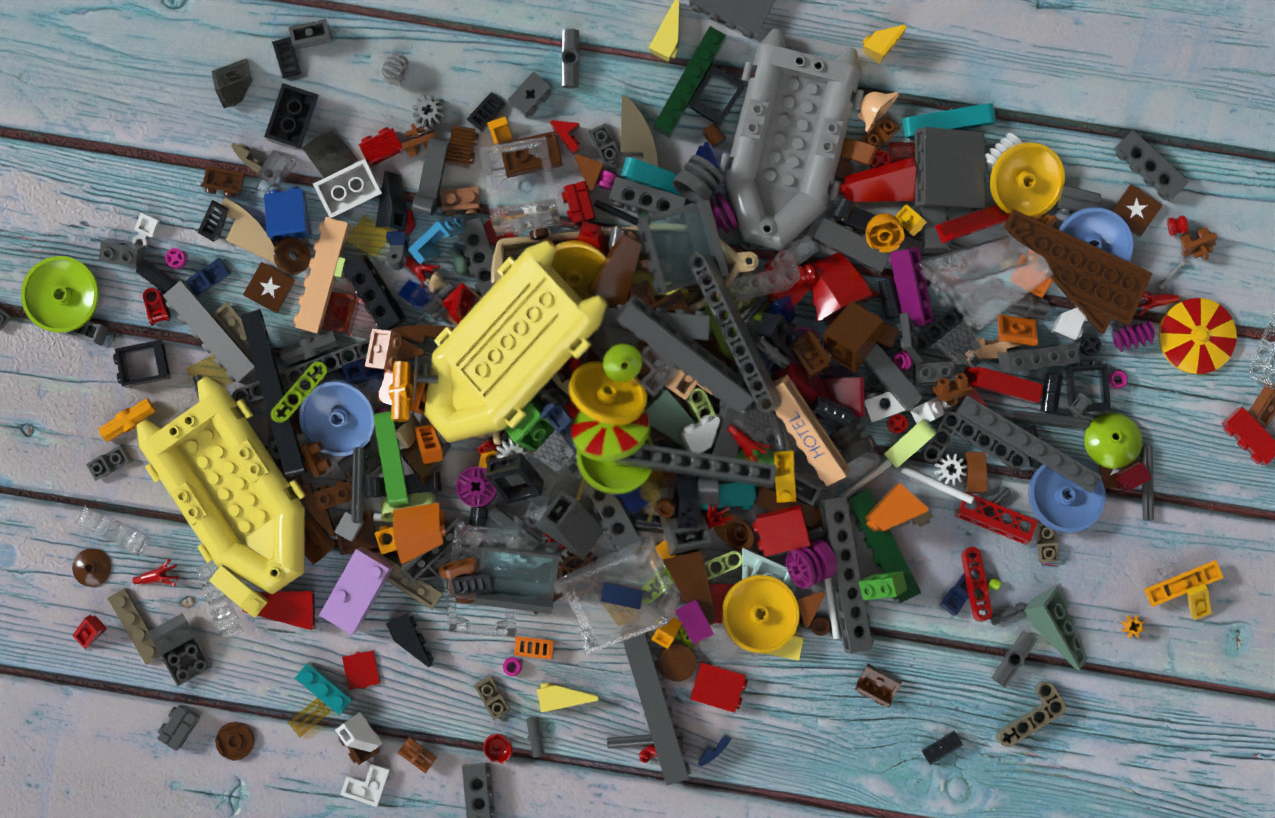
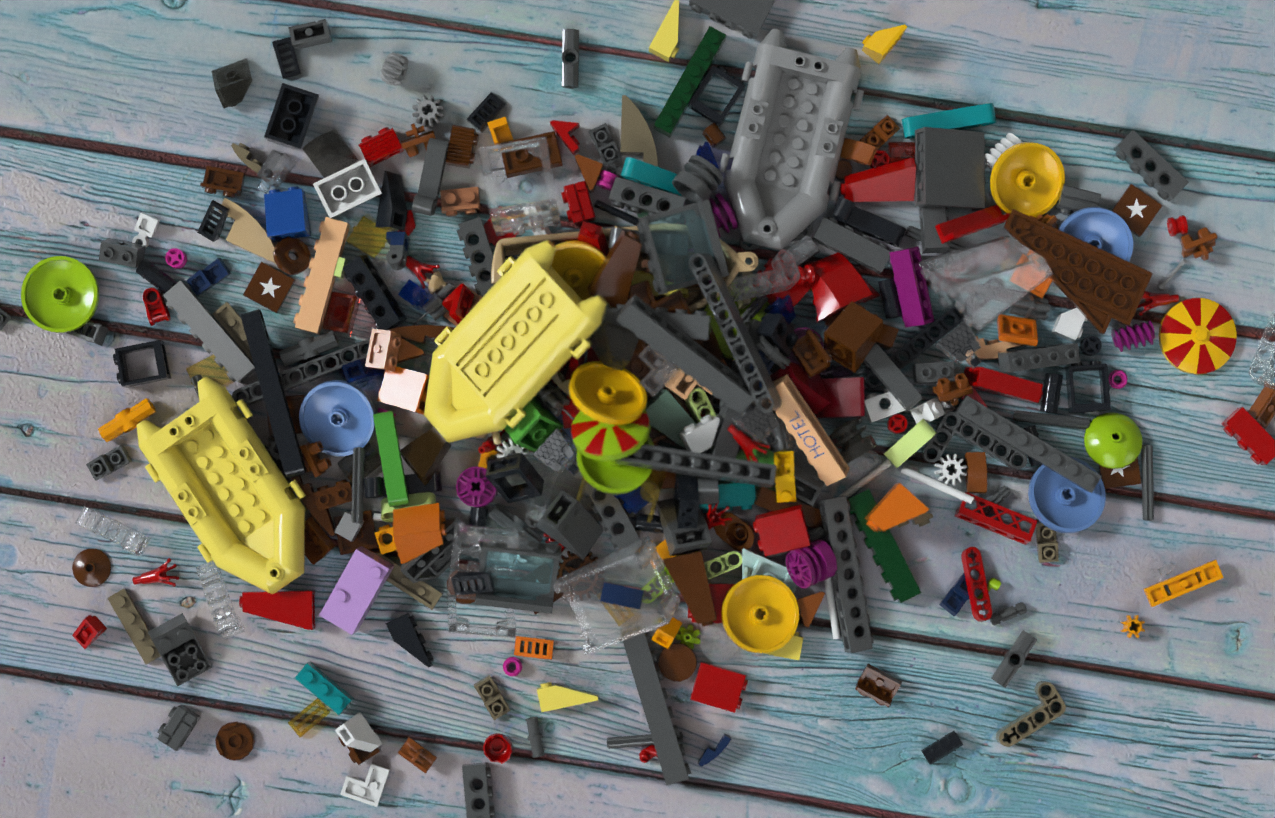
(238, 591): light yellow slope -> none
(299, 392): lime beam -> none
(361, 670): red piece -> none
(401, 391): light orange piece -> none
(406, 432): dark tan slope -> none
(423, 377): dark grey shield -> none
(425, 248): dark azure panel -> none
(428, 454): orange slope -> none
(460, 262): sand green arm -> none
(463, 566): dark orange plate -> none
(531, 85): dark grey brick -> none
(539, 234): reddish brown tile -> none
(557, 416): dark blue bracket -> none
(616, 356): lime dish -> none
(666, 507): reddish brown tile -> none
(694, 621): magenta panel -> none
(820, 626): reddish brown tile -> none
(832, 410): black axle -> none
(874, 107): light nougat hat -> none
(883, 585): bright green brick -> none
(884, 232): light orange cylinder -> none
(902, 360): dark pink plate -> none
(910, 338): dark grey wing -> none
(911, 220): yellow plate -> none
(1052, 620): sand green wedge -> none
(1079, 405): dark grey bush -> none
(1132, 476): dark red brick -> none
(1199, 601): yellow plate -> none

